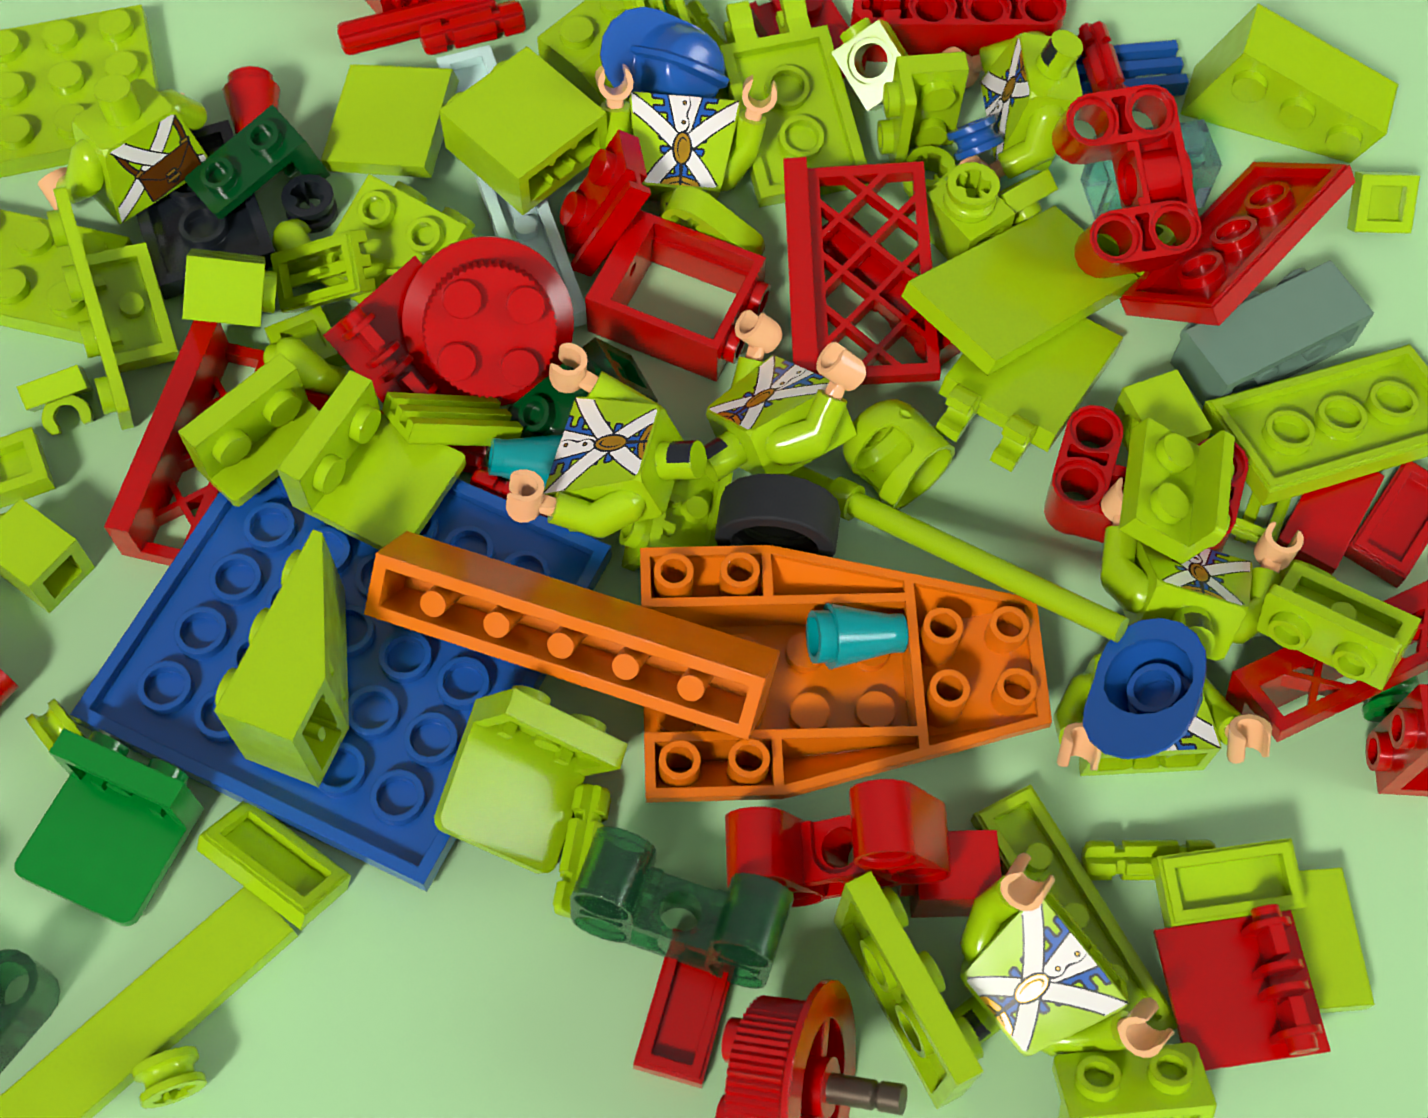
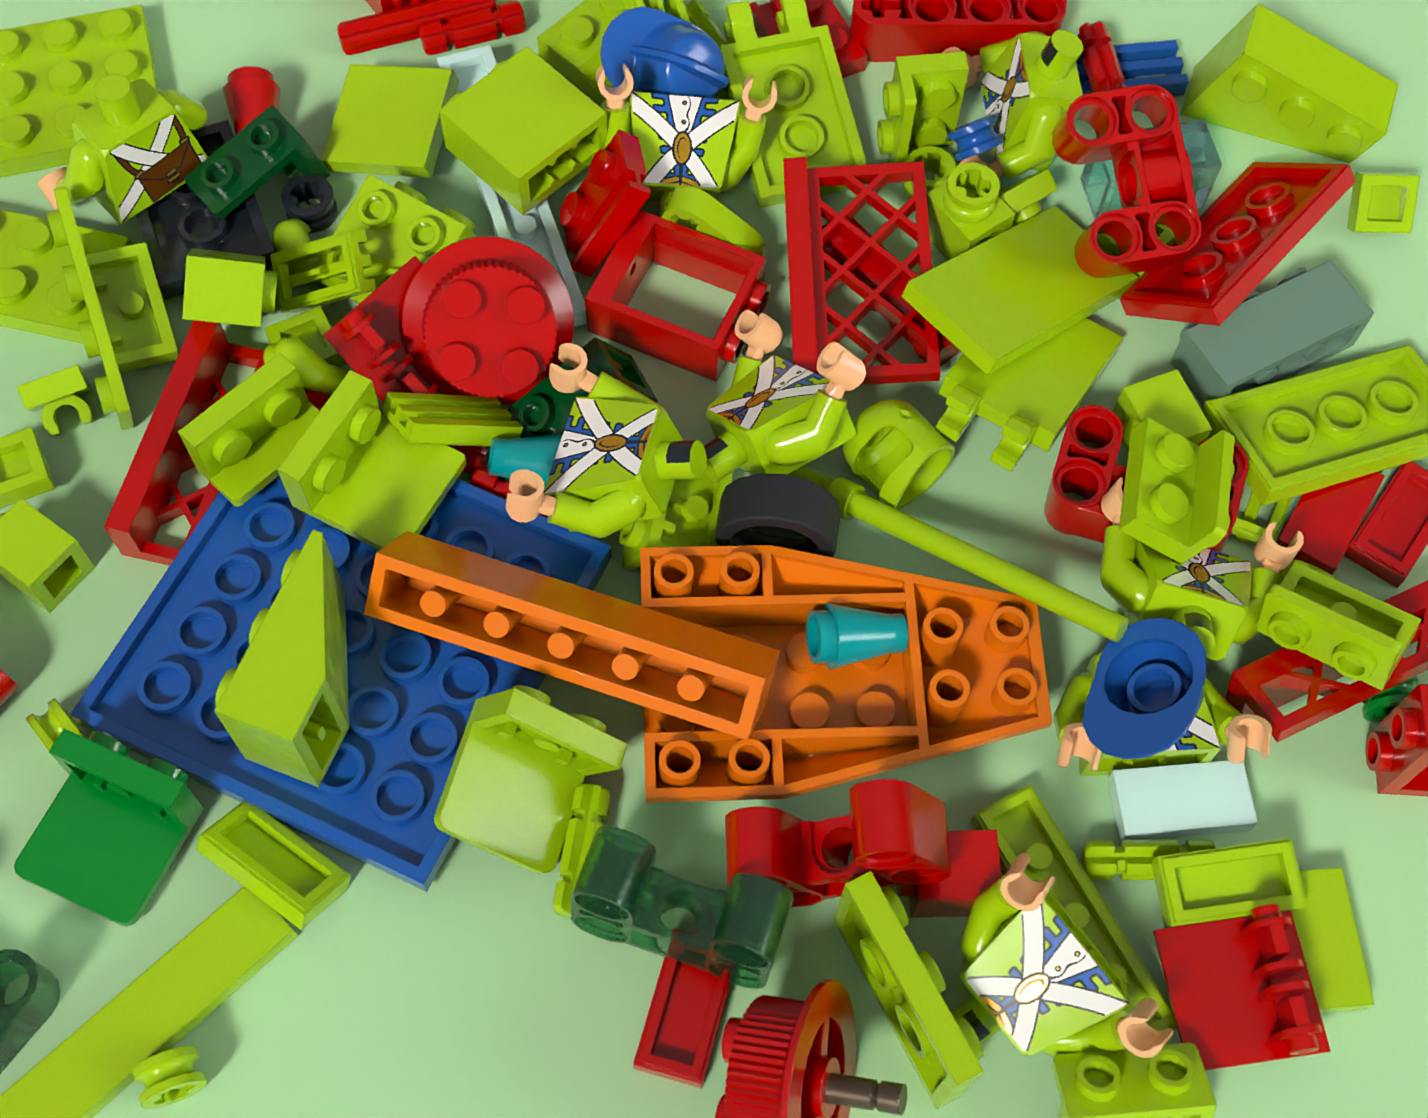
(849, 58): brick -> none
(1181, 800): none -> light aqua tile

